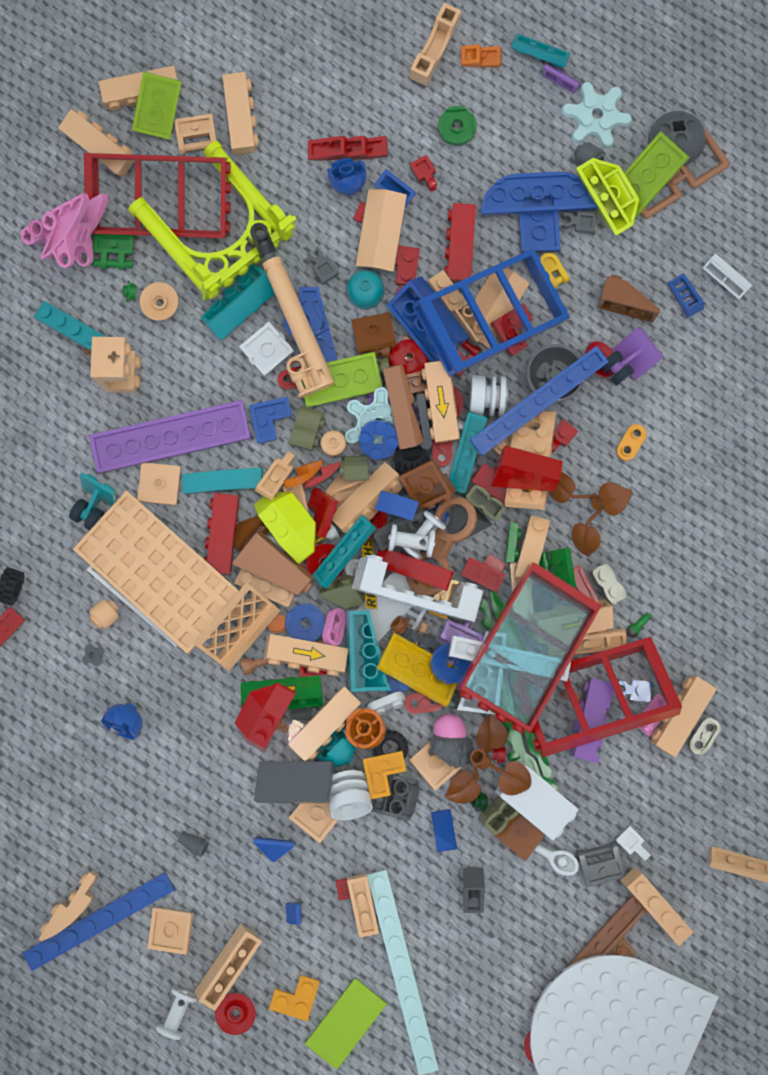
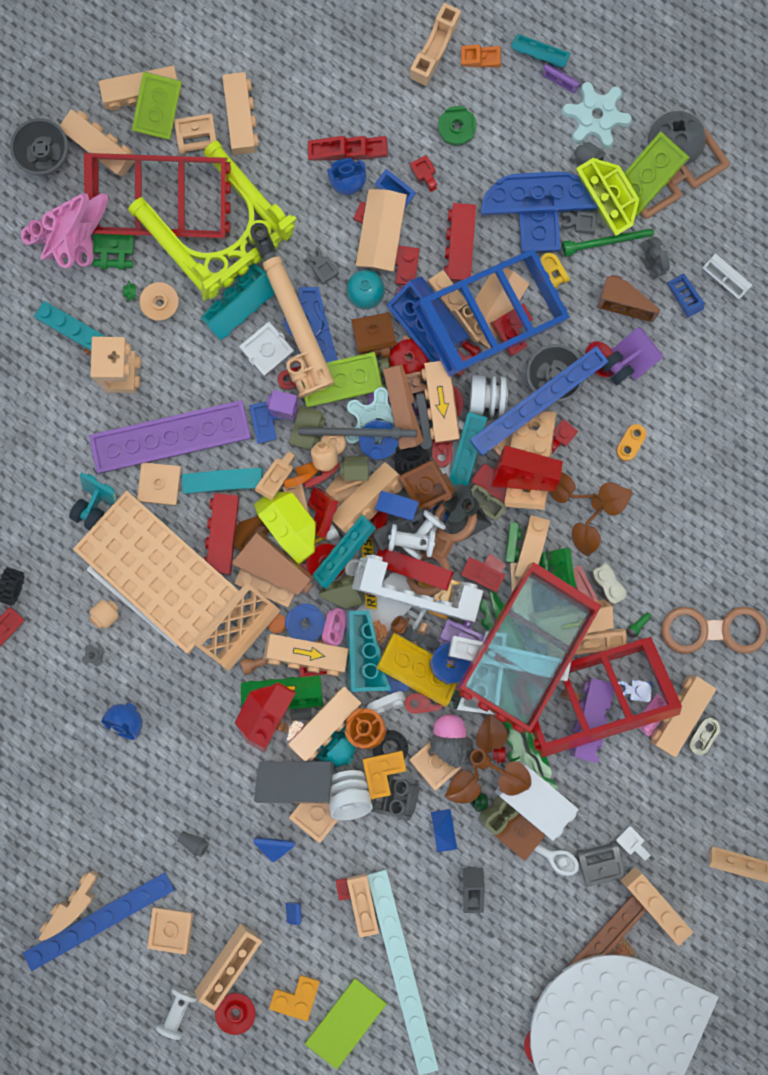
(34, 139): none -> dark grey piece
(283, 405): none -> medium lavender piece
(324, 456): none -> light nougat head
(380, 631): none -> clear orange plate
(395, 432): none -> dark grey bar
(459, 504): none -> pearl dark grey plate
(572, 247): none -> green piece
(655, 258): none -> dark grey plate
(714, 630): none -> nougat bar

